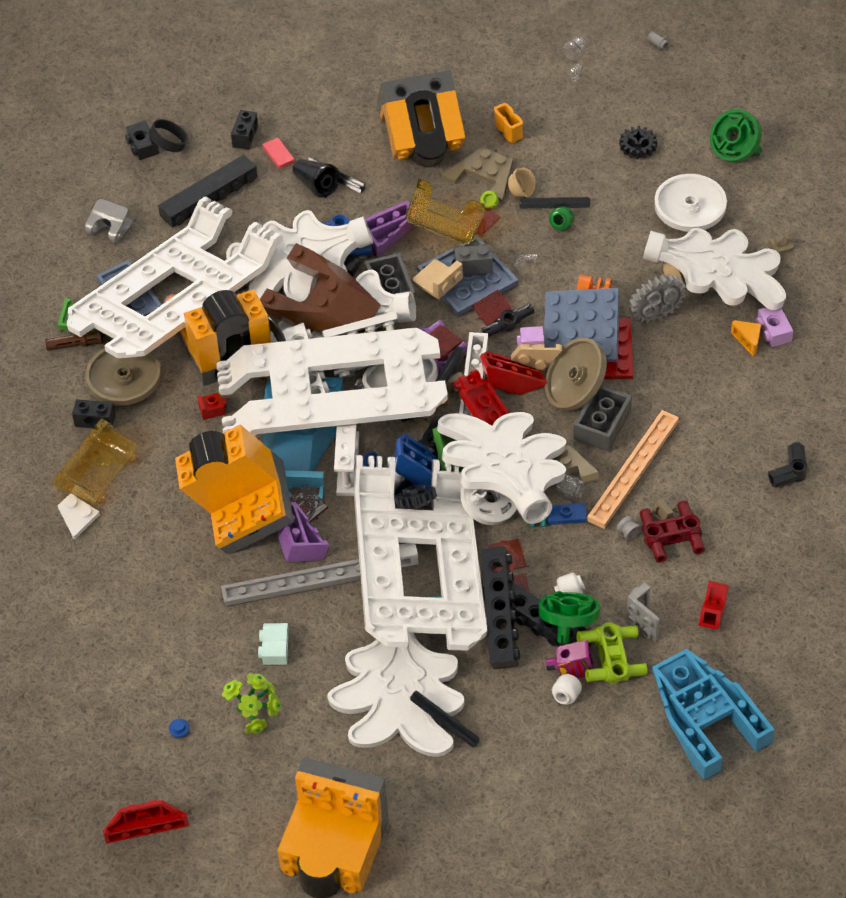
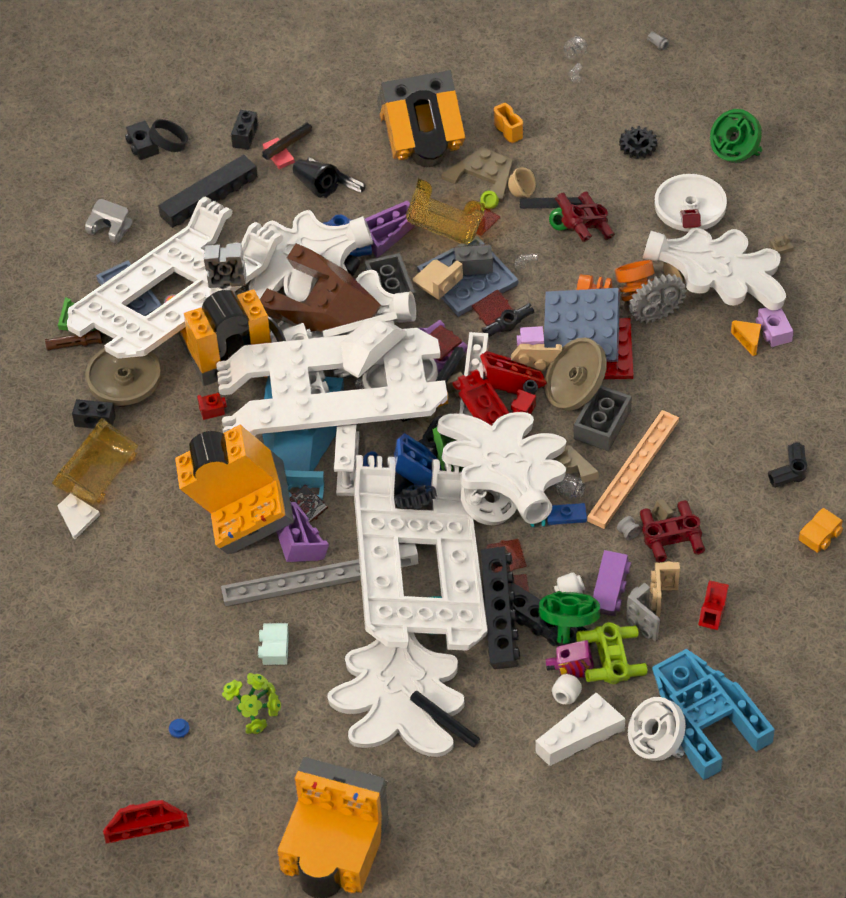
(225, 265): none -> dark grey brick
(287, 141): none -> black axle
(368, 345): none -> white wedge
(525, 402): none -> red brick
(530, 386): none -> black pin
(583, 727): none -> white wedge
(584, 216): none -> dark red piece
(611, 582): none -> medium lavender wedge
(634, 275): none -> orange wheel
(663, 578): none -> tan bracket
(669, 733): none -> white piece
(690, 218): none -> dark red slope
(820, 530): none -> light orange brick

